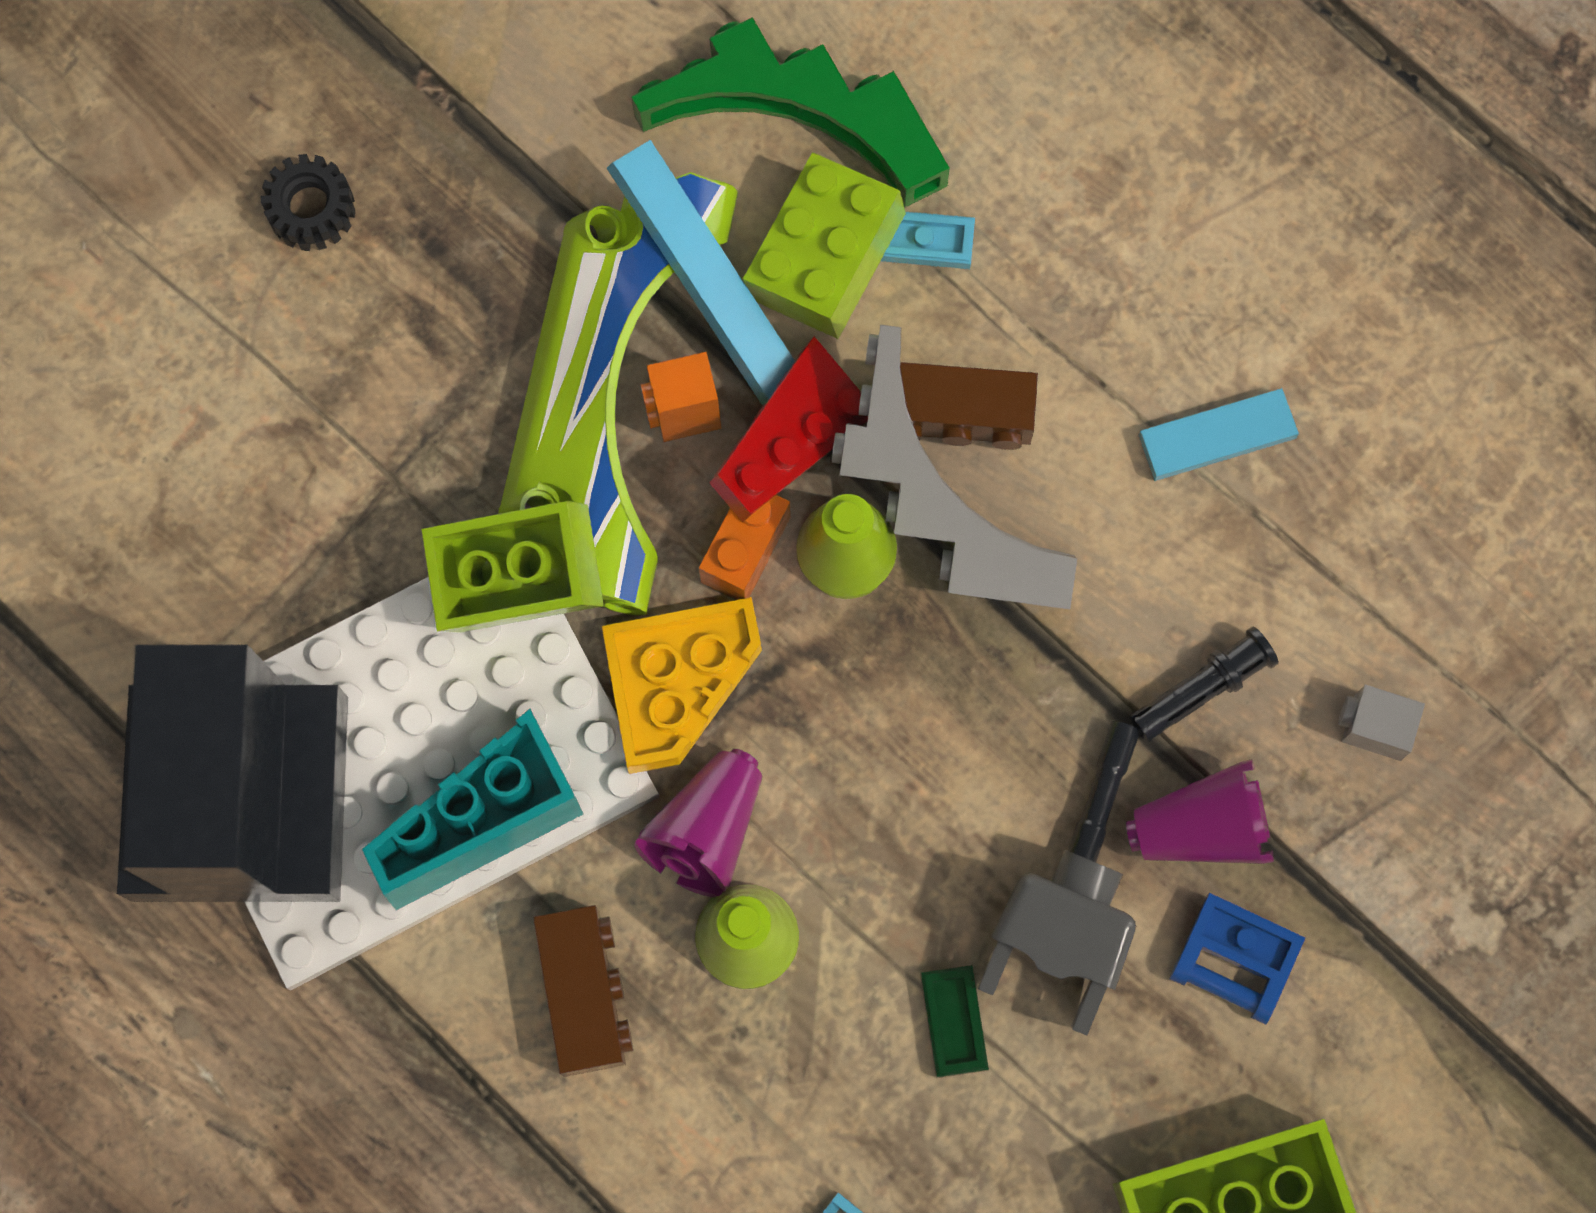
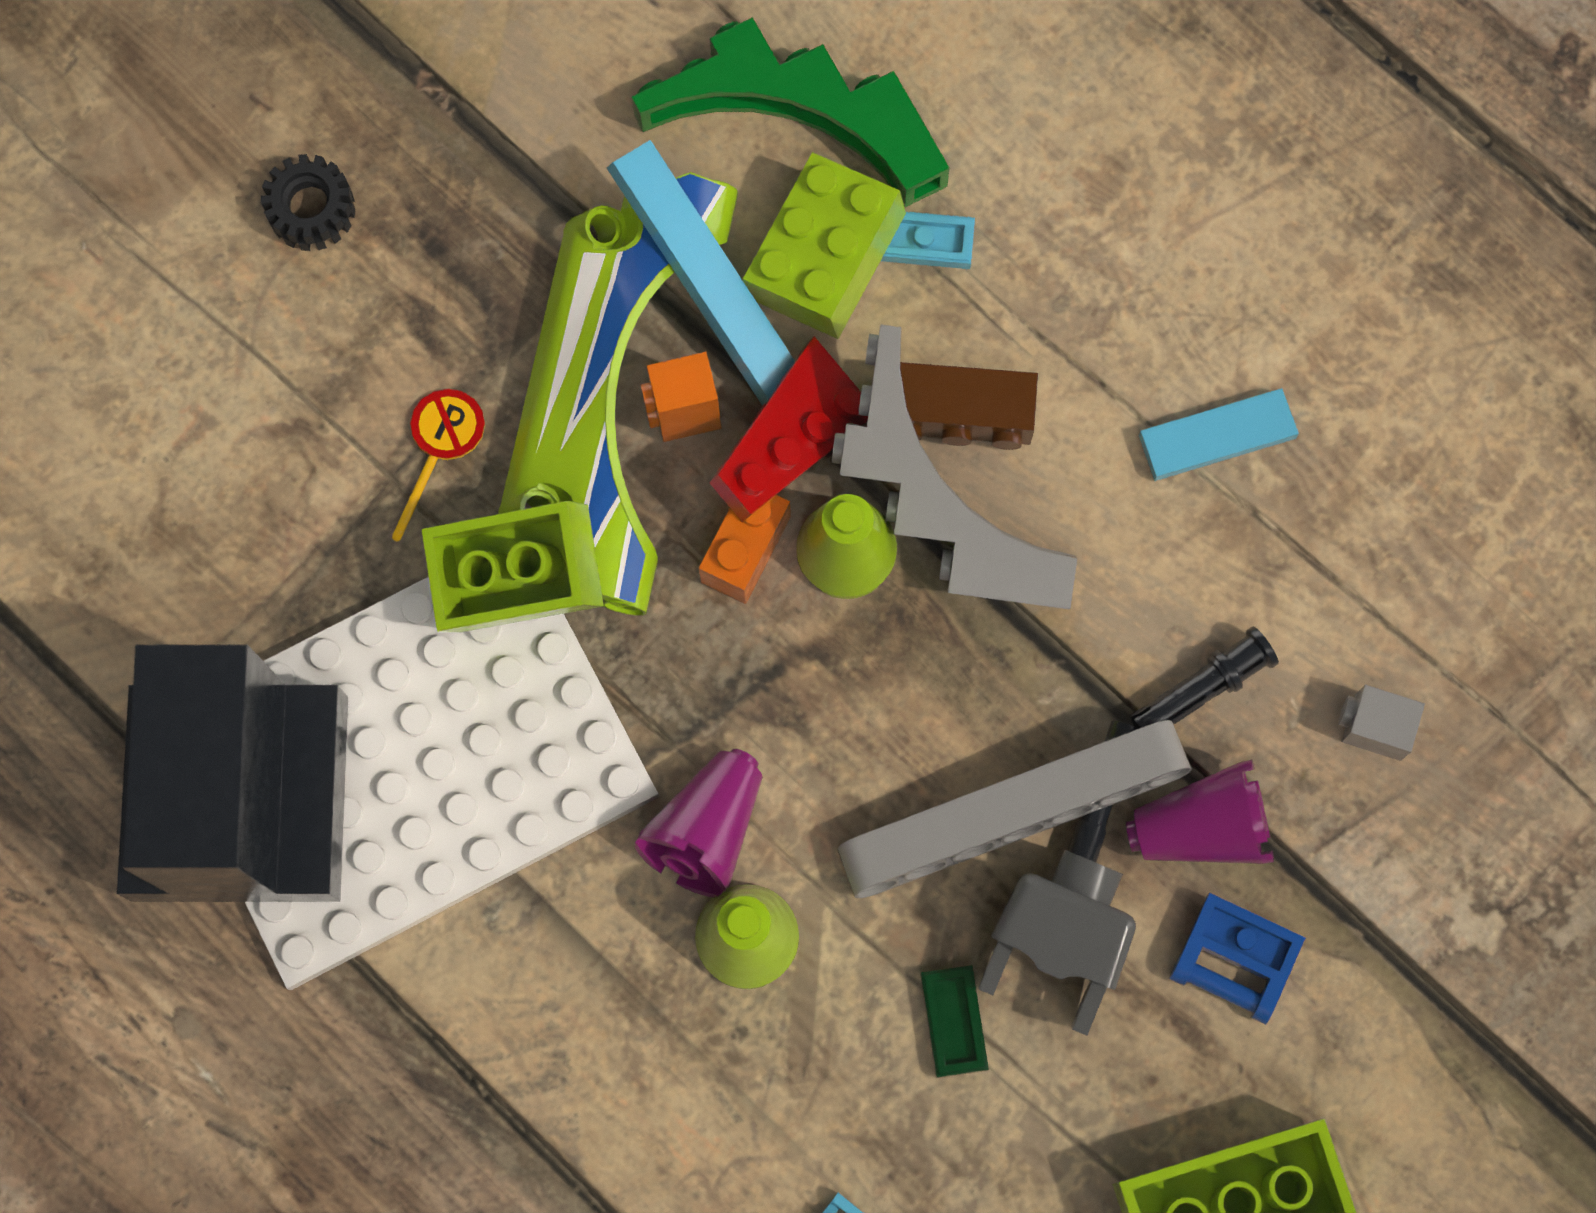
(446, 428): none -> piece
(475, 816): teal wedge -> none
(582, 990): reddish brown brick -> none
(676, 675): yellow plate -> none
(1014, 809): none -> light grey beam

